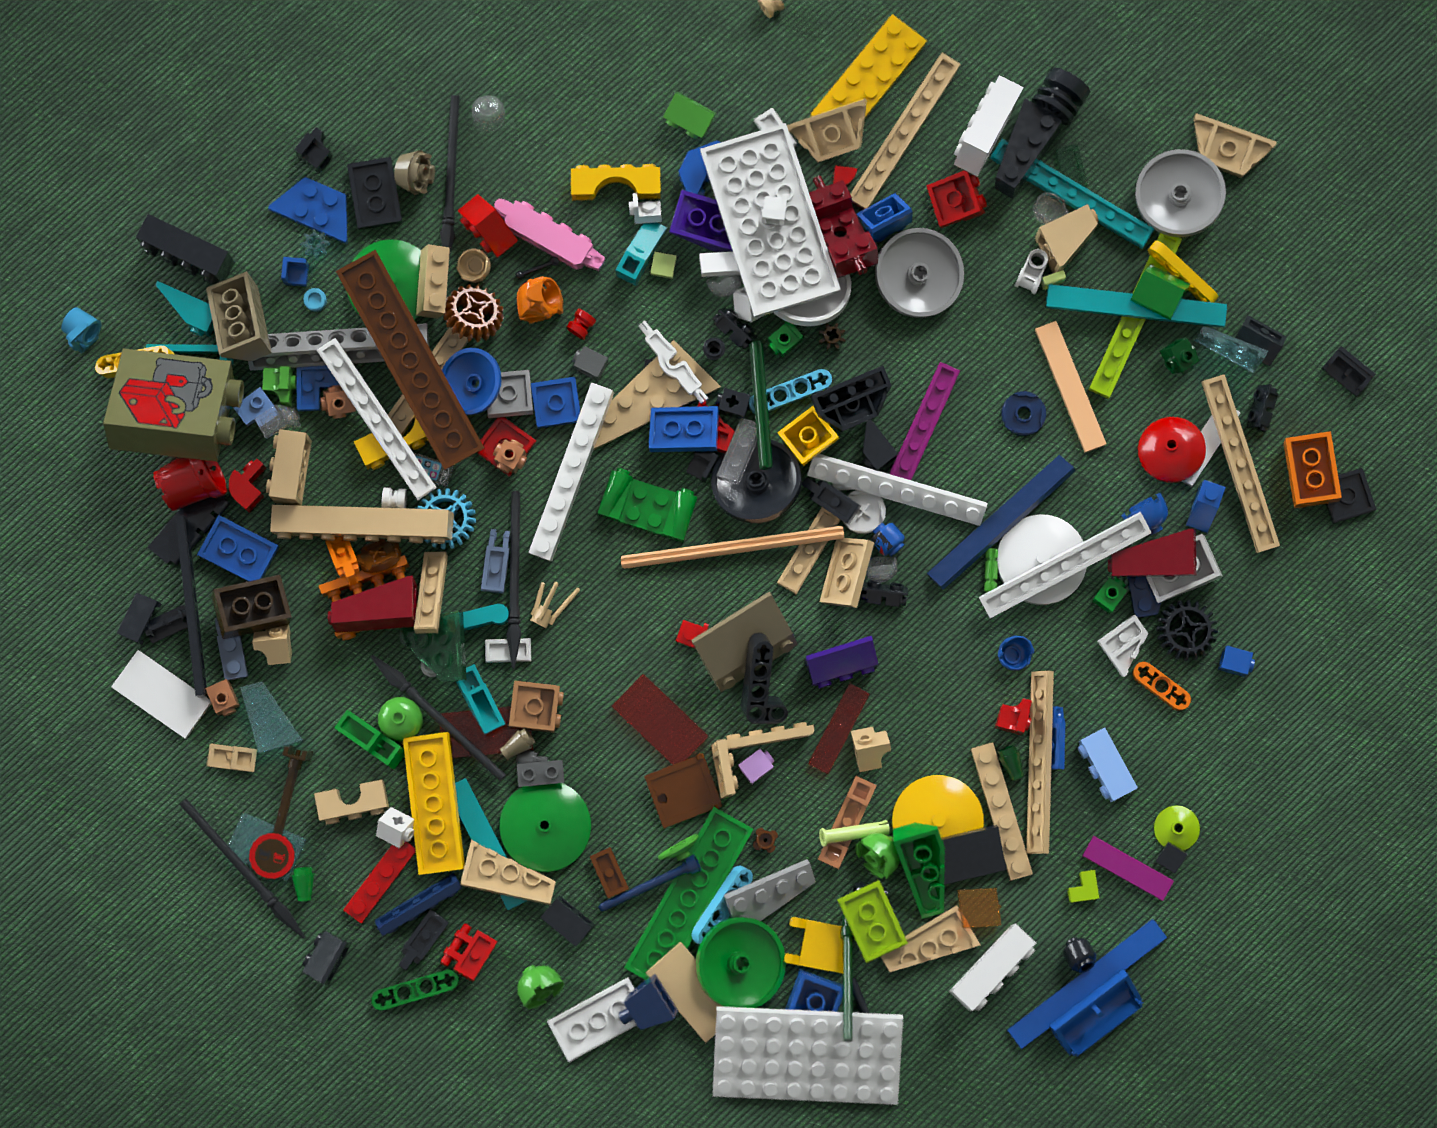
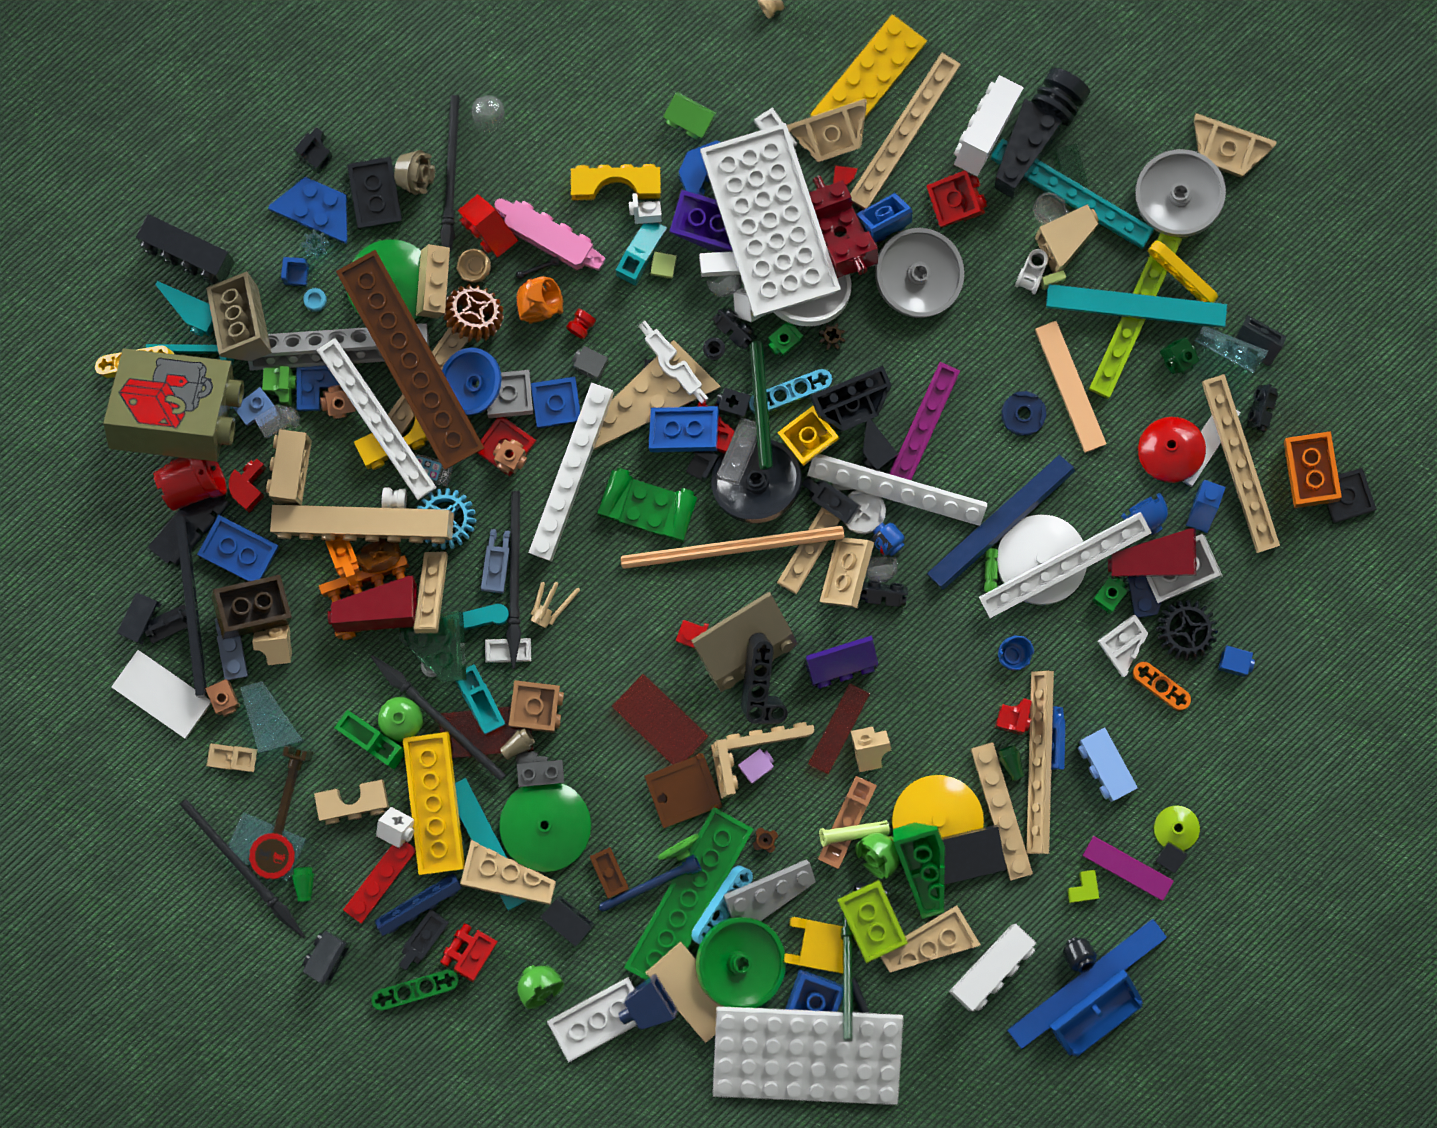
(80, 328): dark azure piece -> none
(774, 210): white panel -> none
(979, 908): clear orange piece -> none
(1160, 291): green slope -> none
(1348, 371): black hinge -> none

